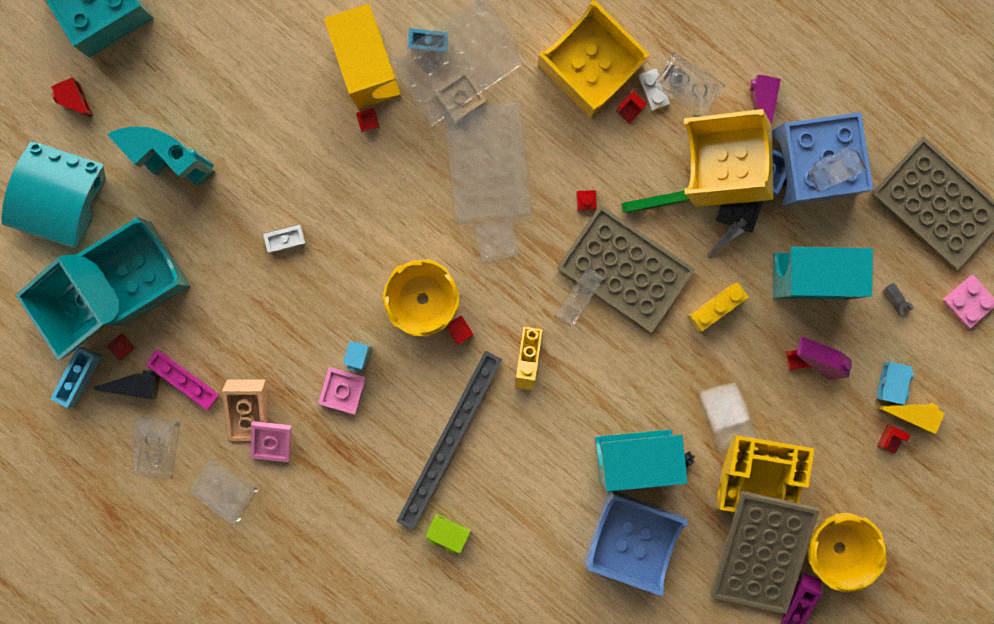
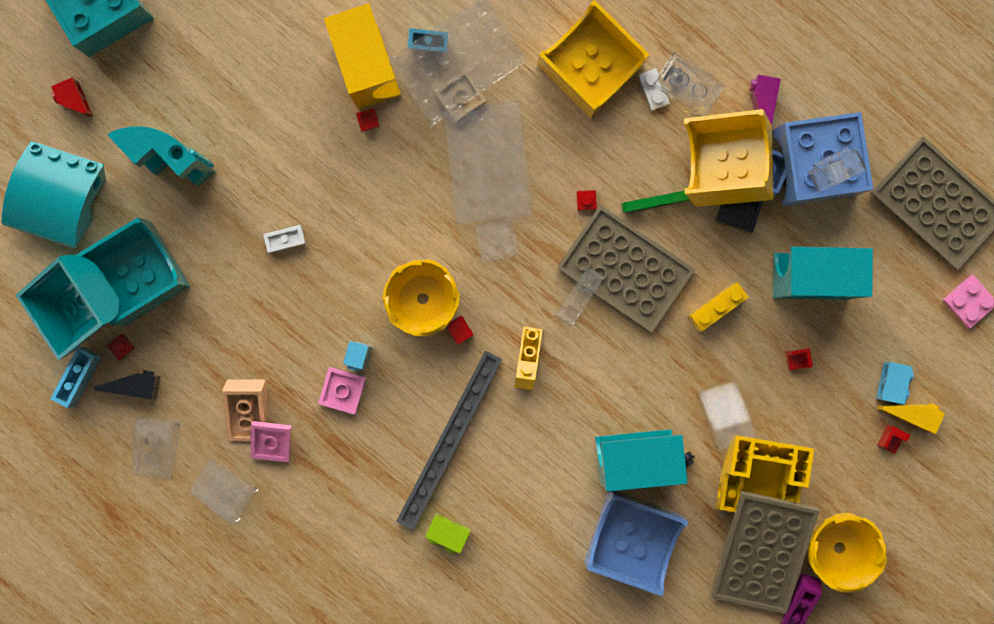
(182, 379): dark pink plate -> none
(631, 107): red panel -> none
(733, 231): flat silver piece -> none
(826, 360): magenta slope -> none
(897, 298): flat silver bar -> none

